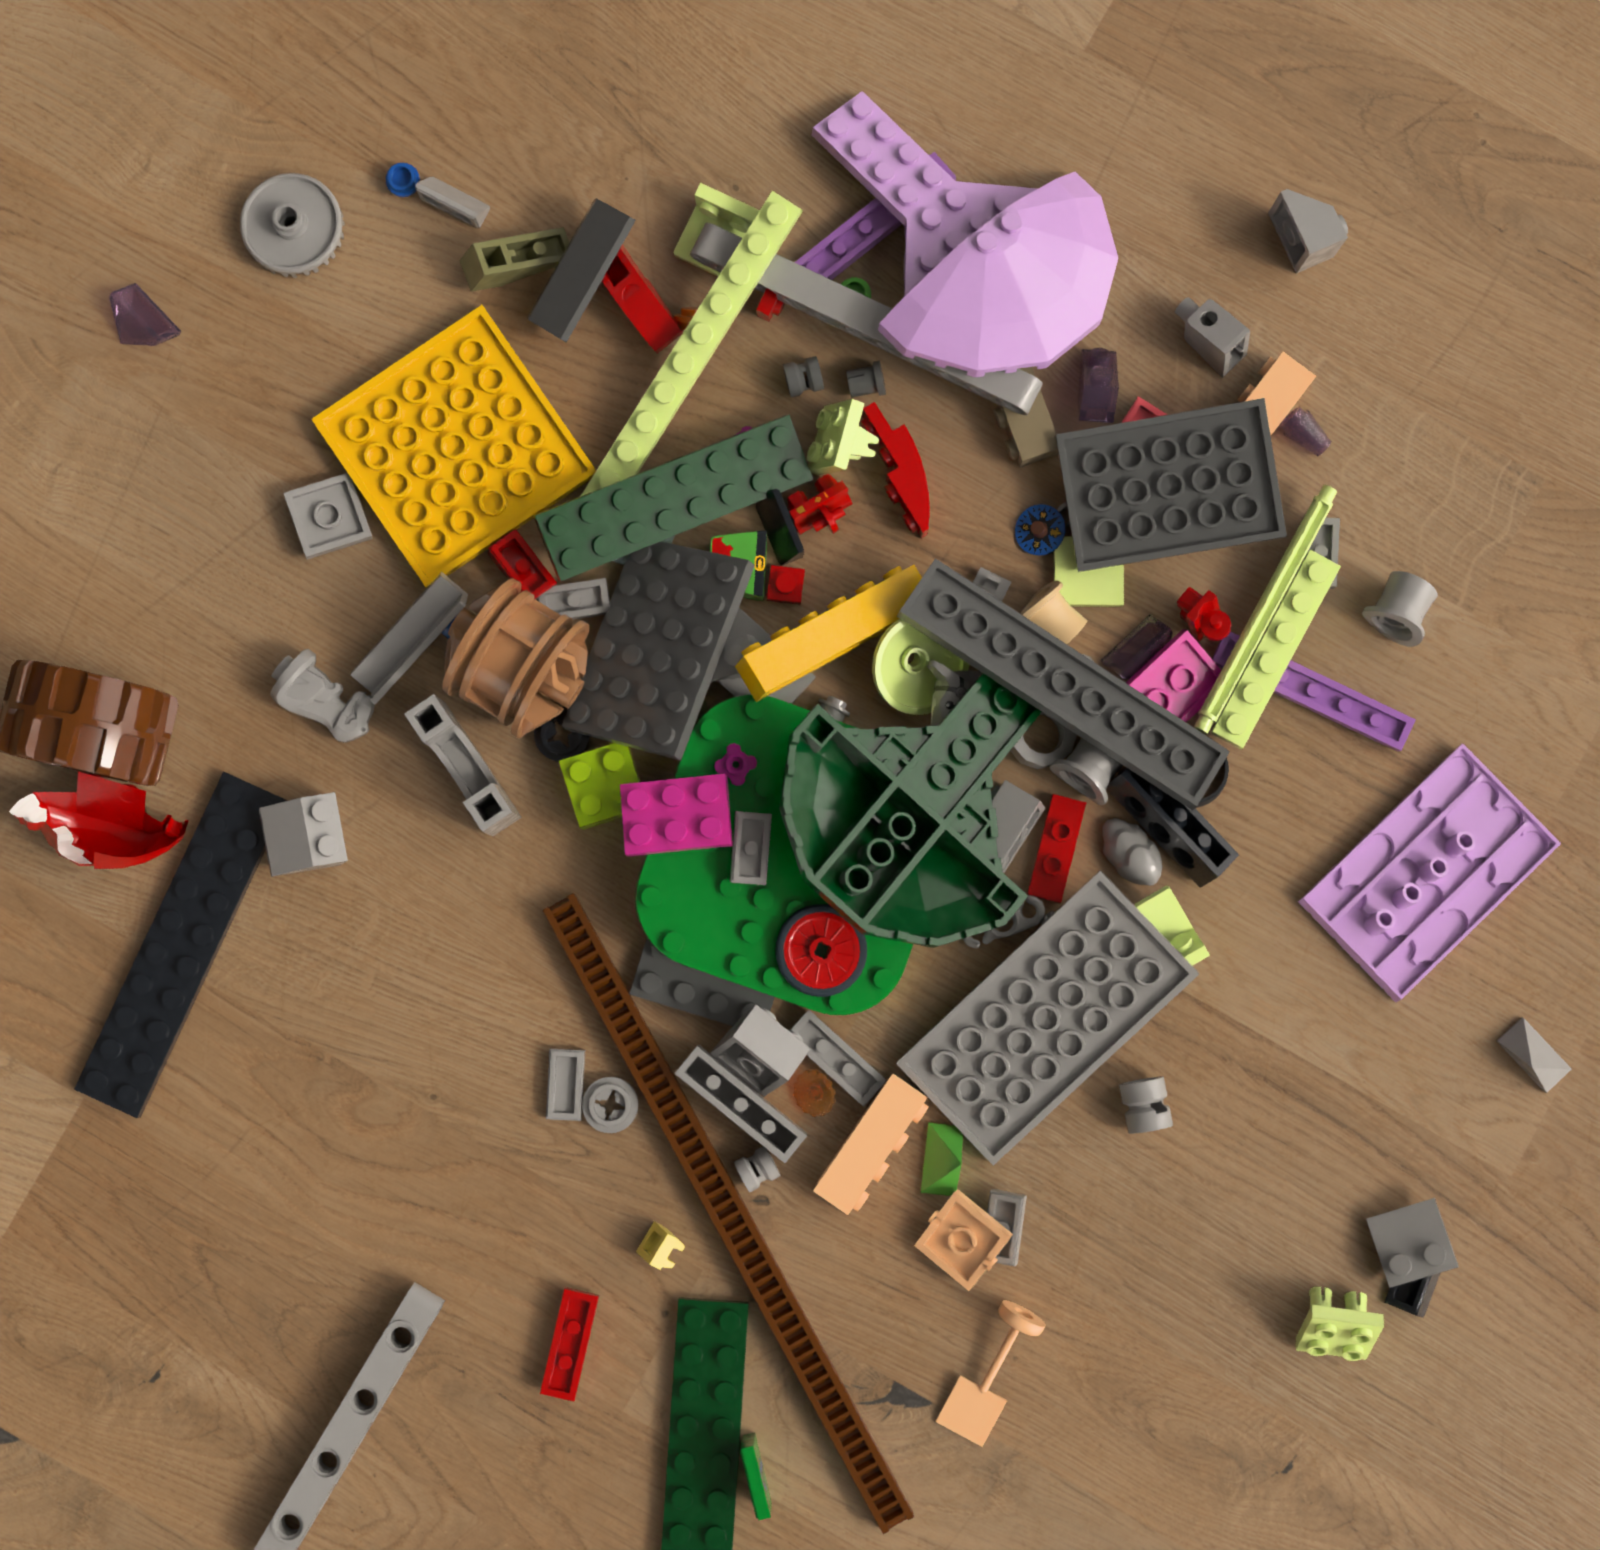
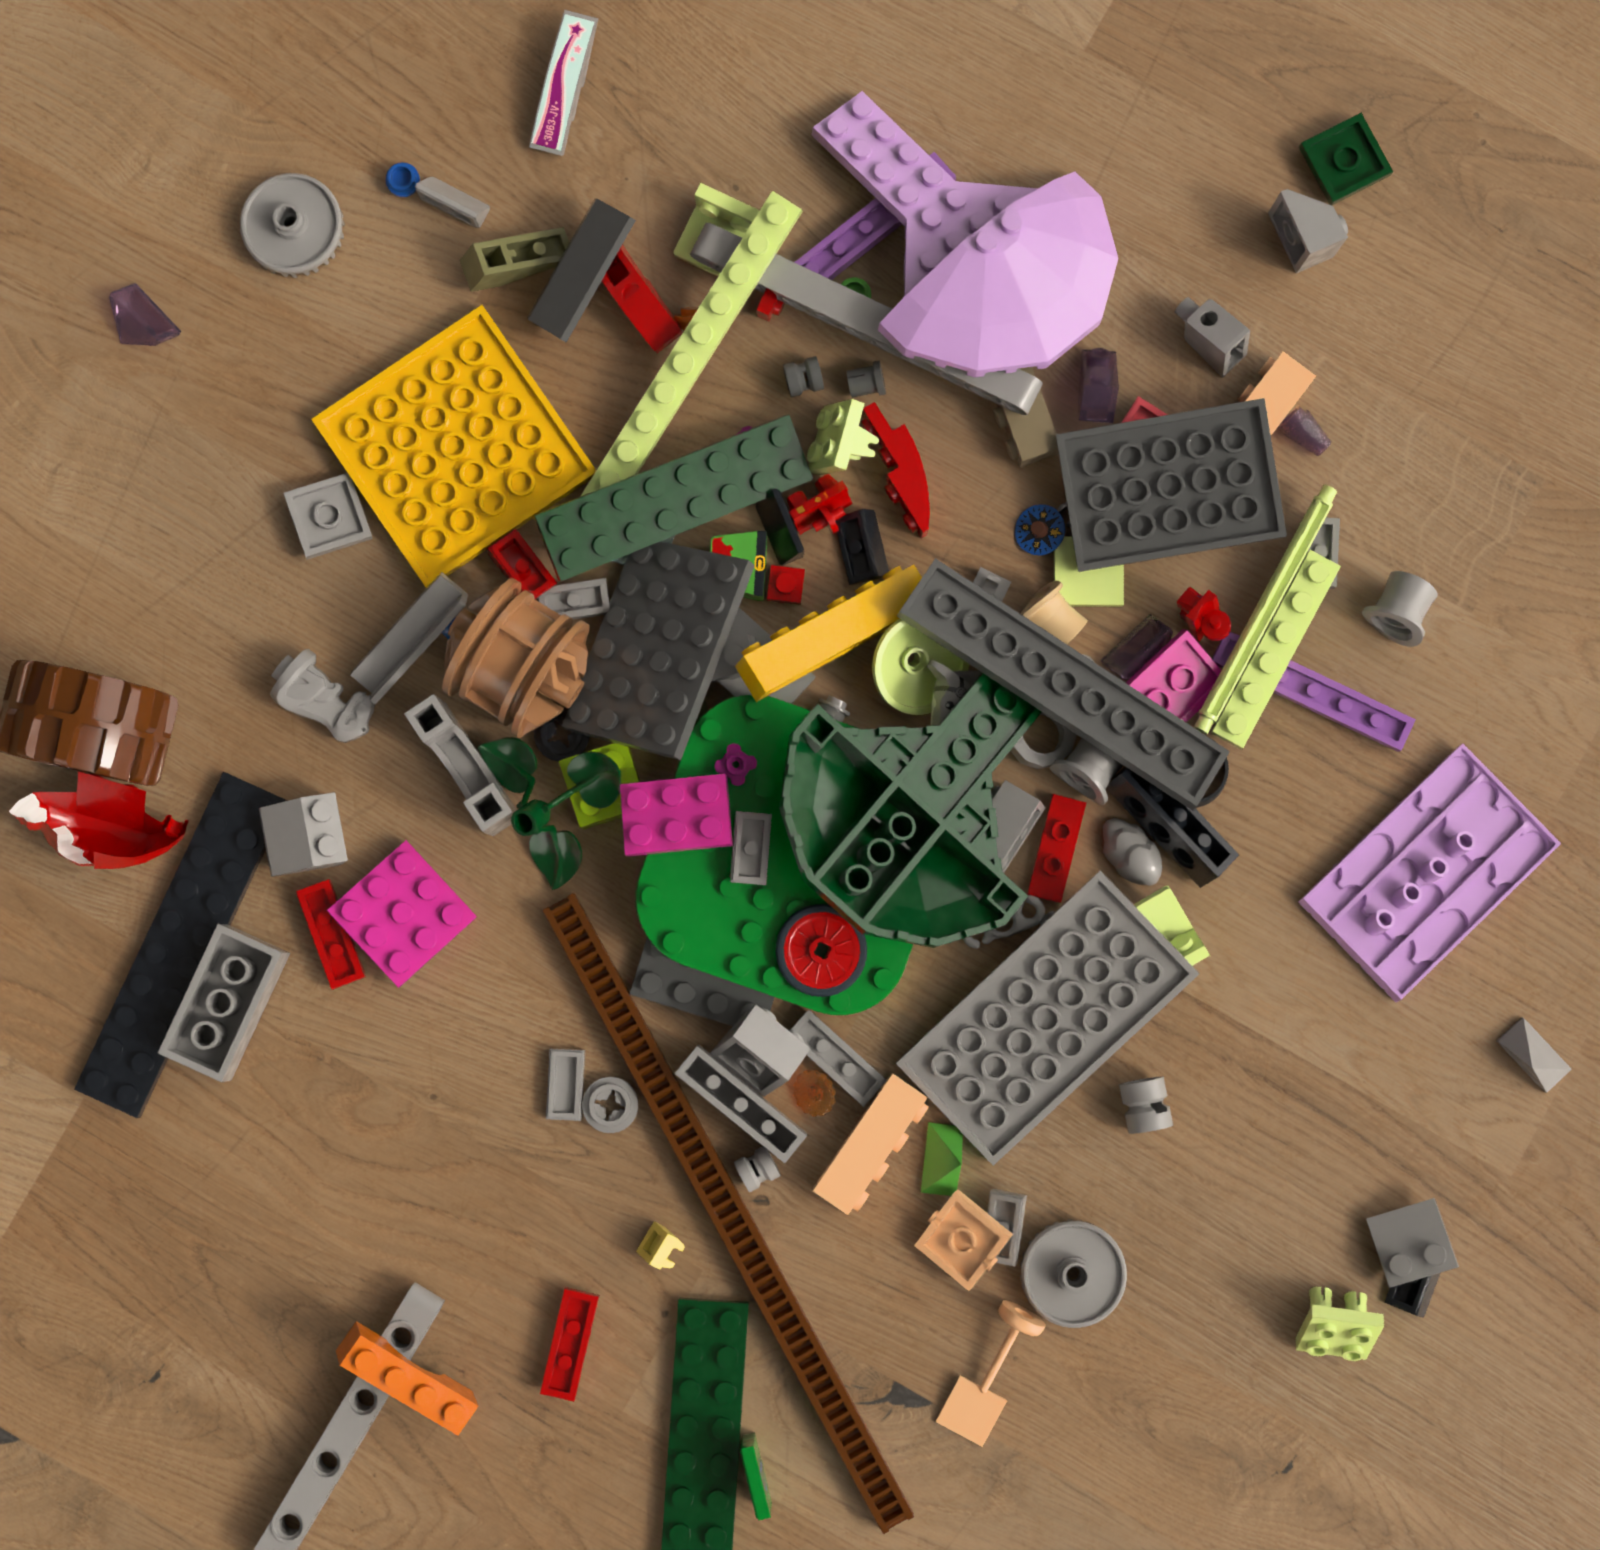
(224, 1003): none -> light grey brick
(331, 940): none -> red plate
(384, 1367): none -> orange arch
(402, 914): none -> dark pink plate
(563, 82): none -> slope
(595, 777): none -> dark green plant
(861, 546): none -> black slope
(1100, 1277): none -> light grey wheel
(1345, 159): none -> dark green plate

